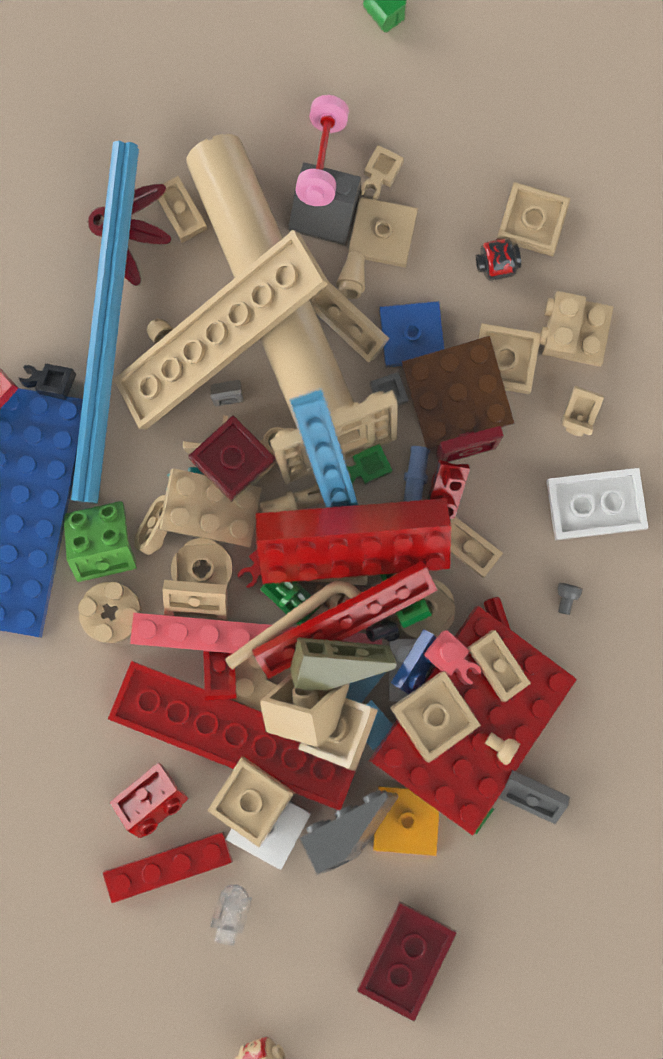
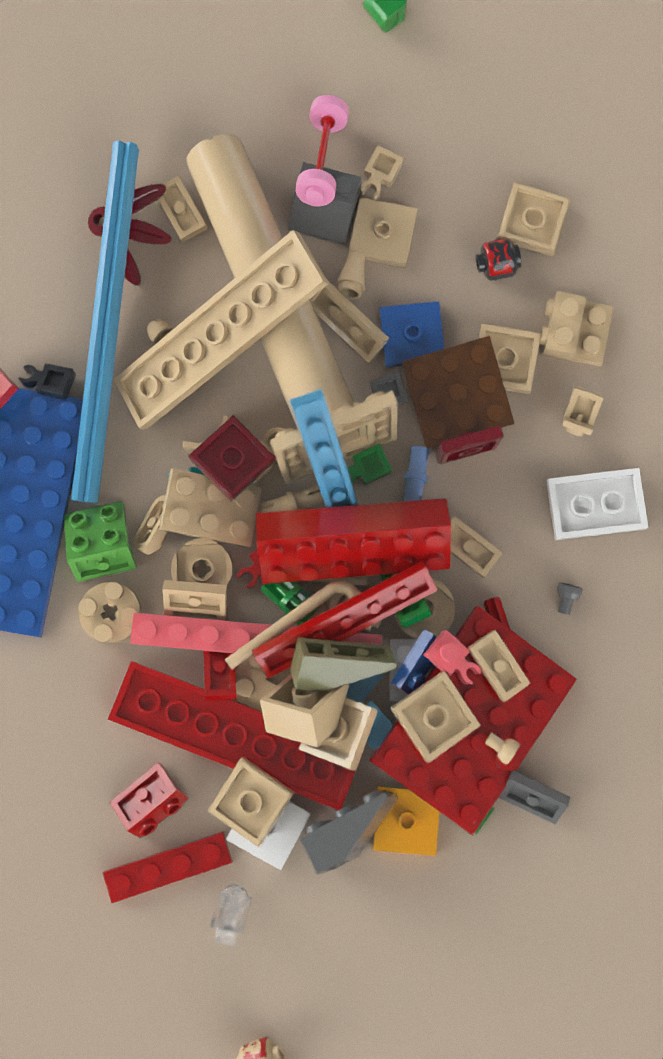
(226, 393): light grey slope -> none
(386, 629): black arm -> none
(406, 961): dark red plate -> none
(449, 483): red hips -> none

